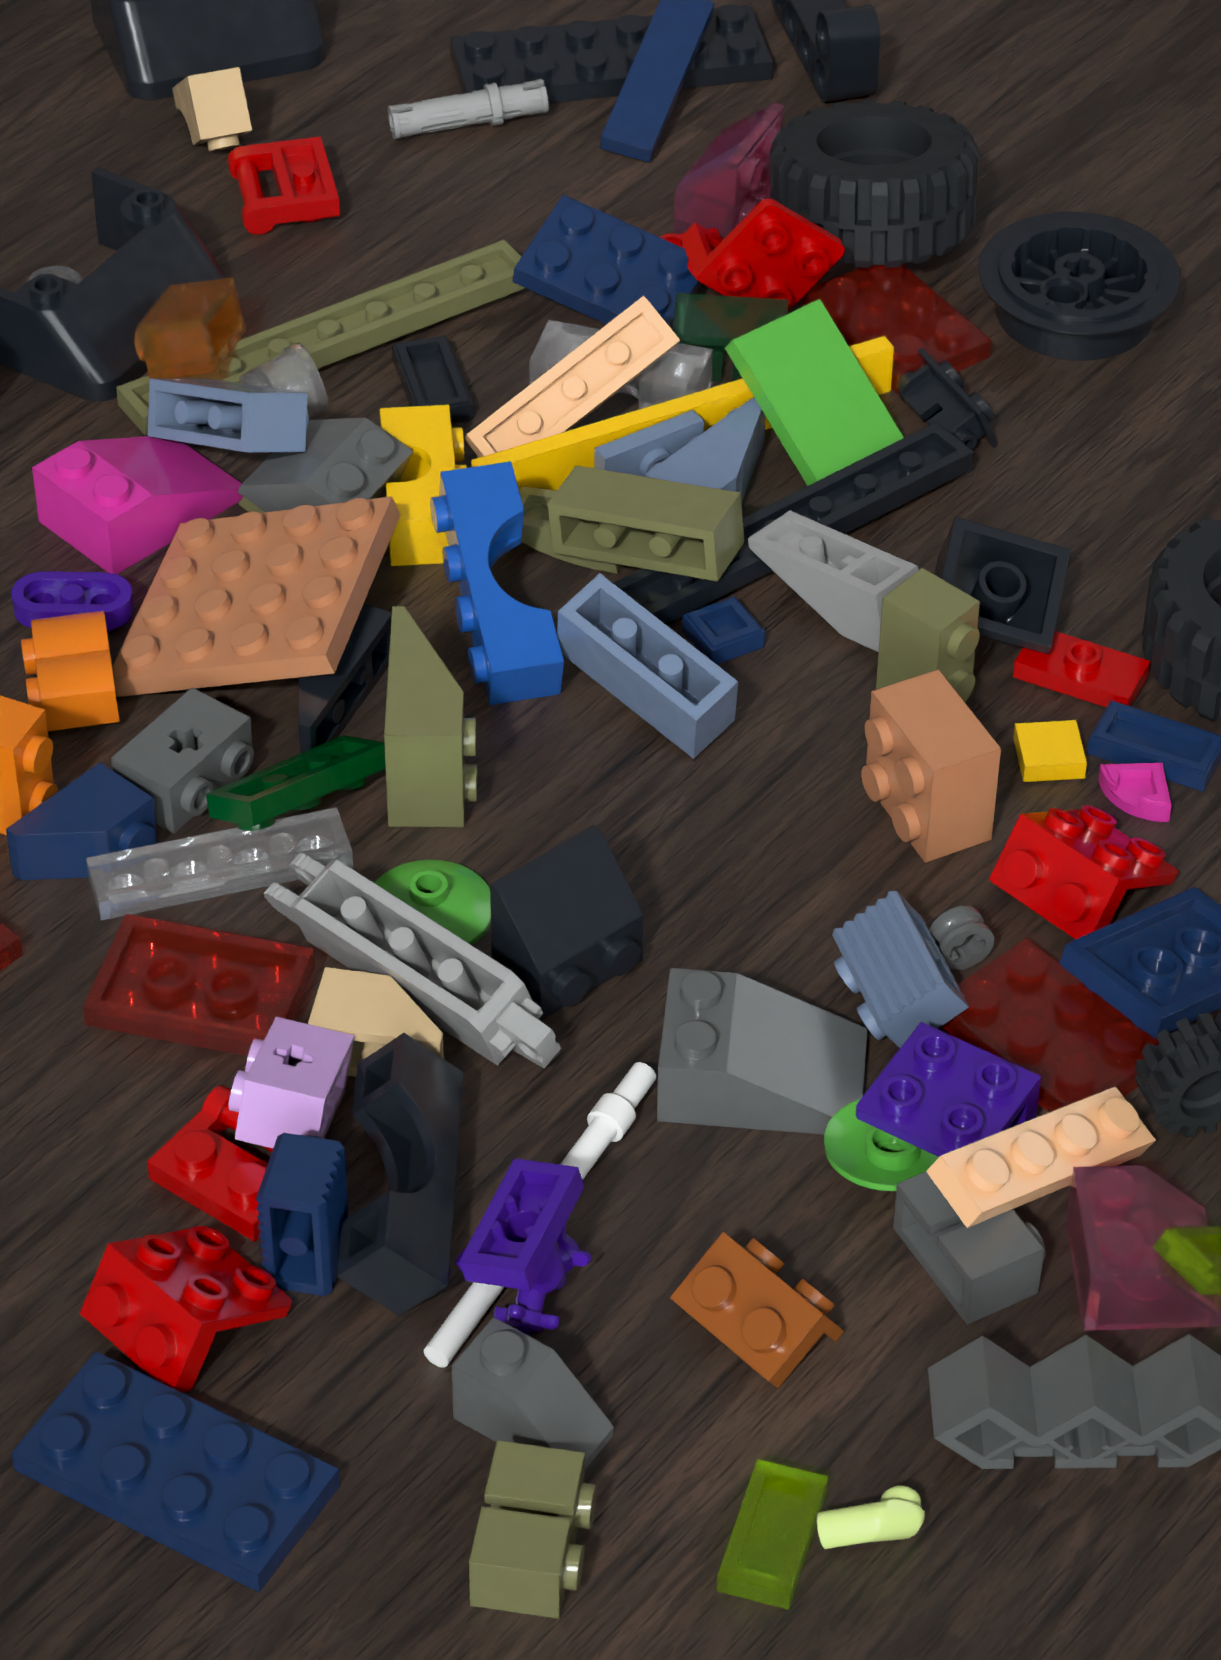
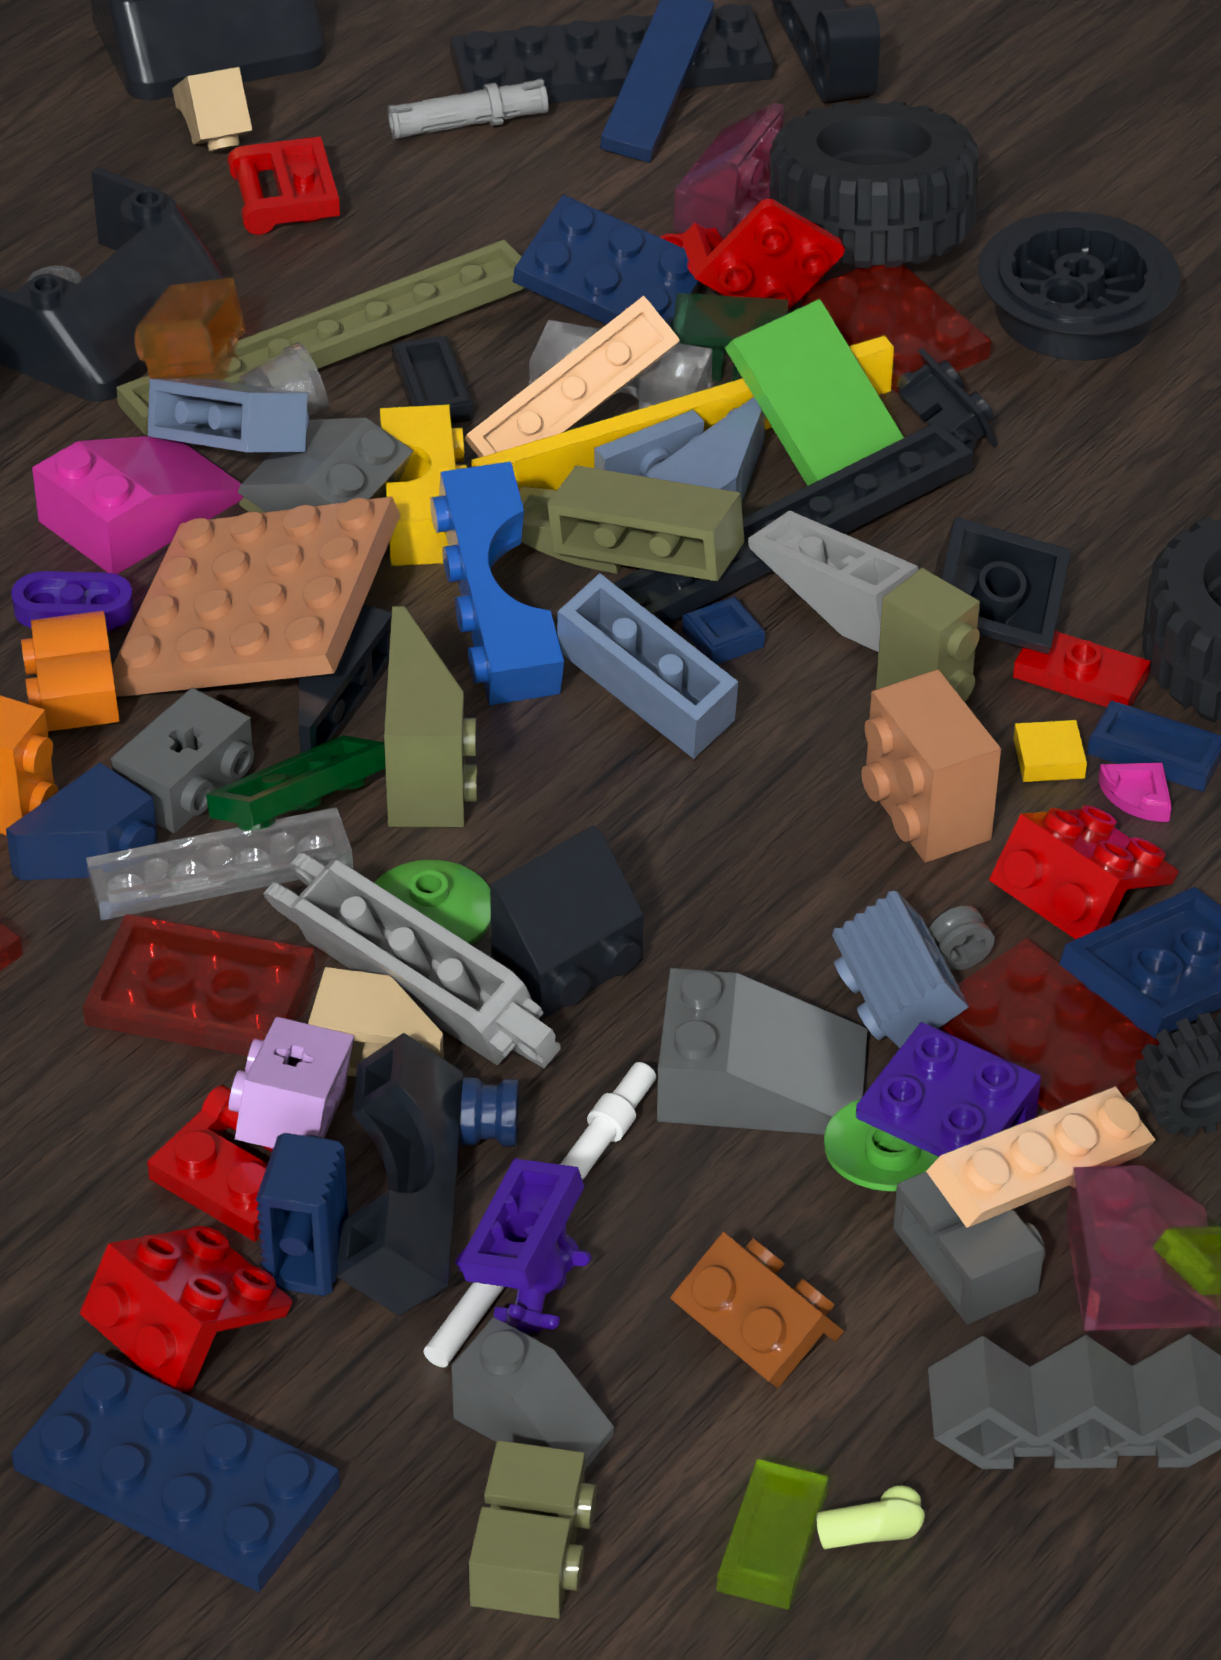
(489, 1112): none -> dark blue wheel

